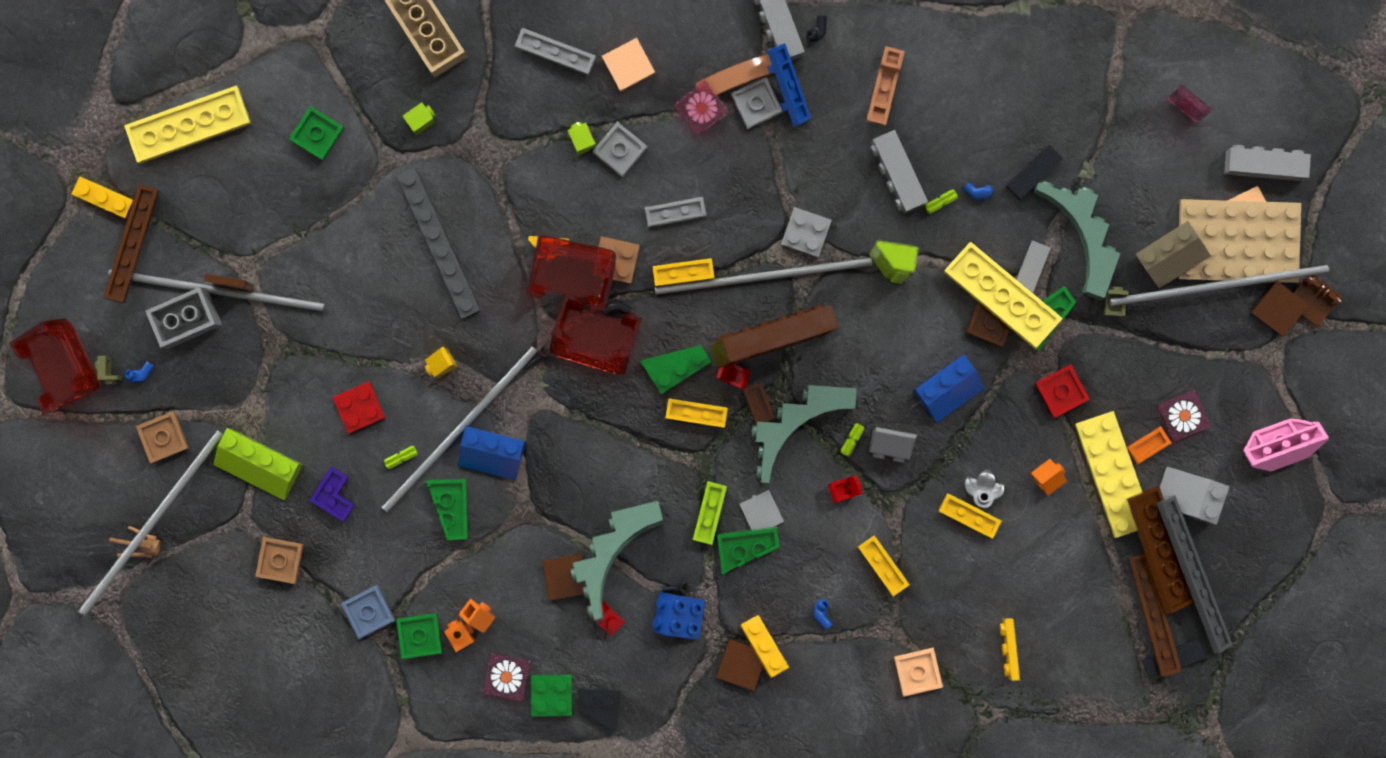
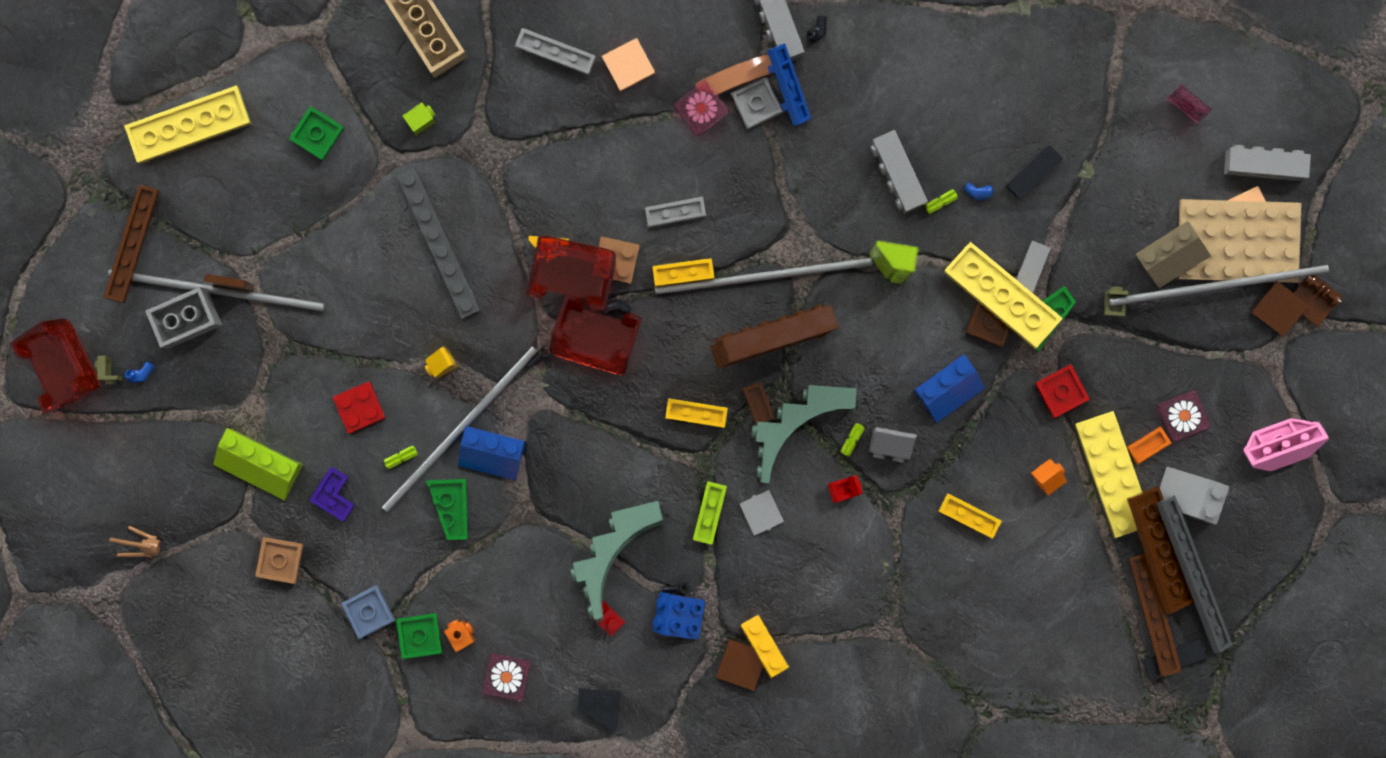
(103, 197): yellow plate -> none
(150, 523): light grey piece -> none
(162, 437): medium nougat plate -> none
(477, 615): orange brick -> none
(551, 695): green plate -> none
(559, 577): reddish brown tile -> none
(581, 138): lime brick -> none
(619, 149): light grey tile -> none
(675, 367): green wing -> none
(734, 376): red bracket -> none
(742, 546): green wing -> none
(806, 232): light grey plate -> none
(820, 613): blue arm -> none
(883, 565): yellow plate -> none
(885, 86): nougat slope -> none
(918, 672): light nougat tile -> none
(985, 486): flat silver plate -> none
(1009, 649): yellow plate -> none
(1092, 231): sand green arch -> none

